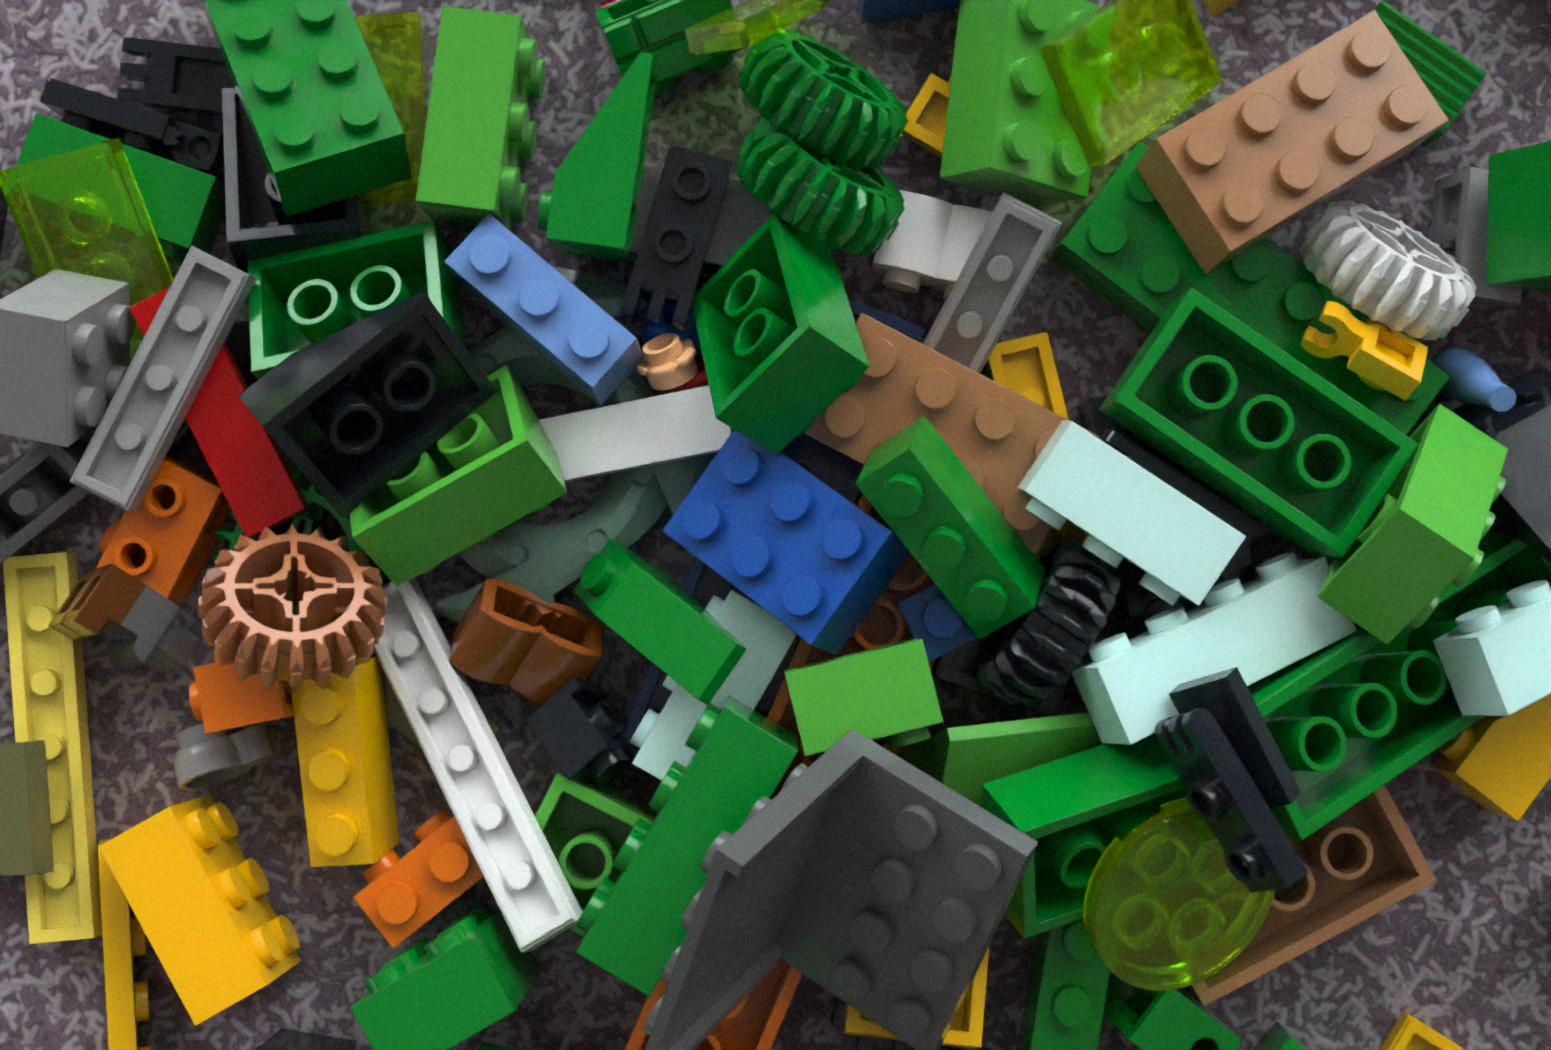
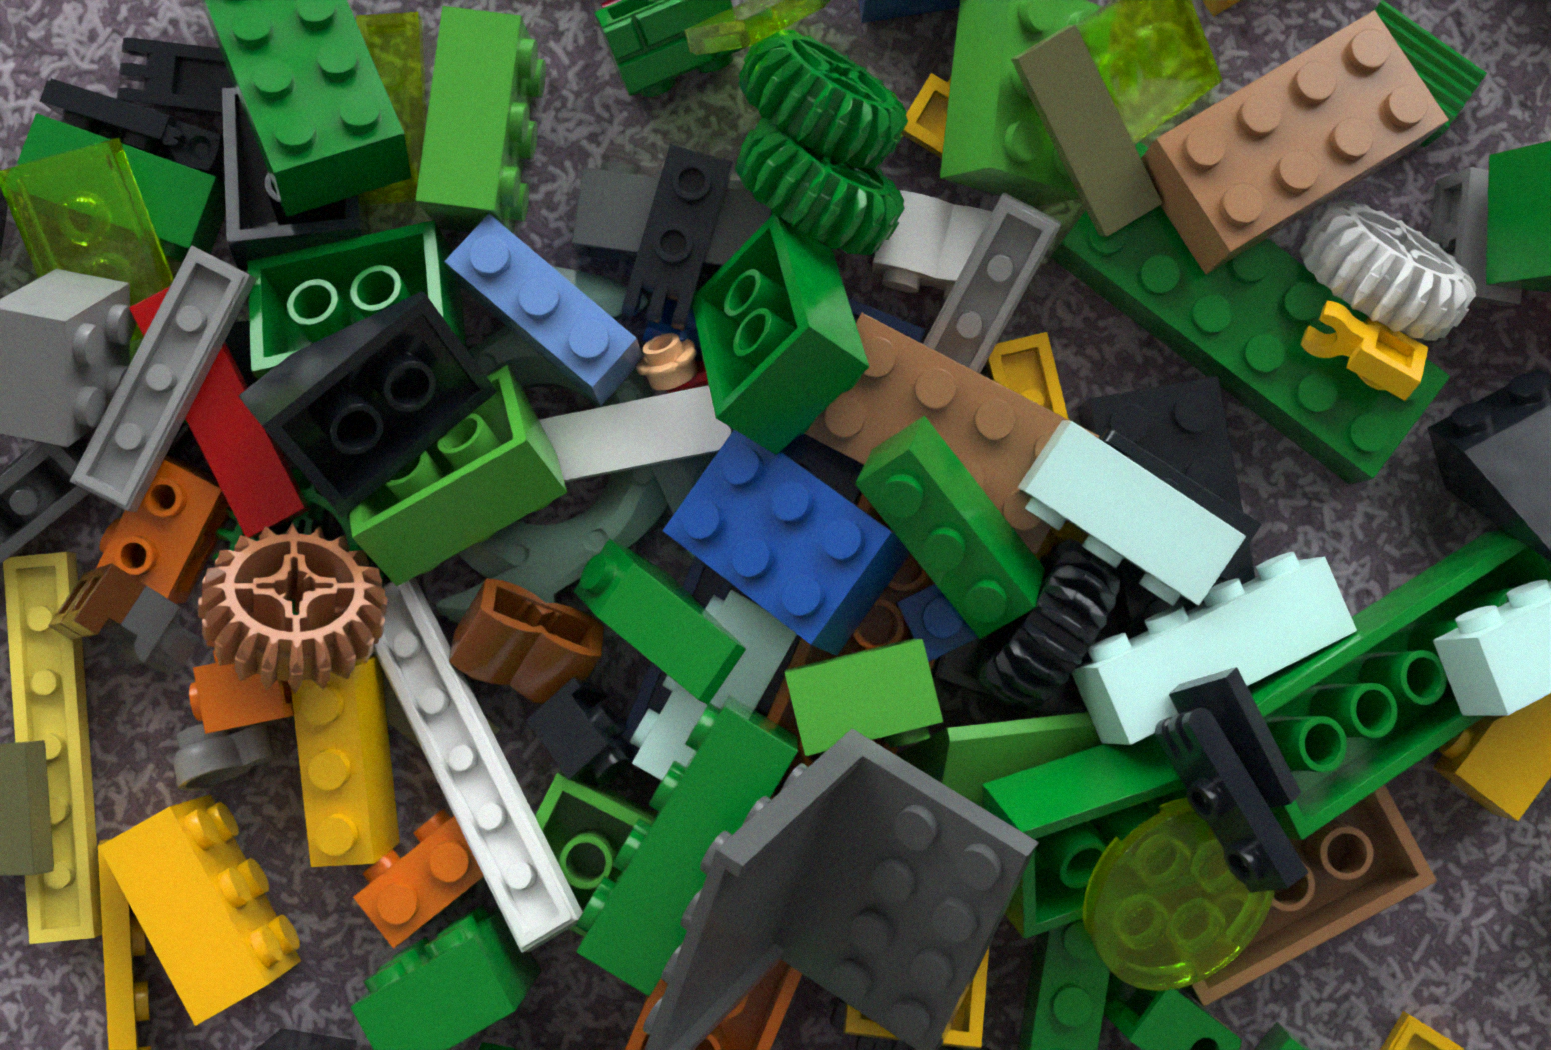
(601, 177): green slope -> none
(1086, 130): none -> olive tile
(1258, 426): green brick -> none
(1421, 529): bright green brick -> none
(1473, 380): medium blue piece -> none

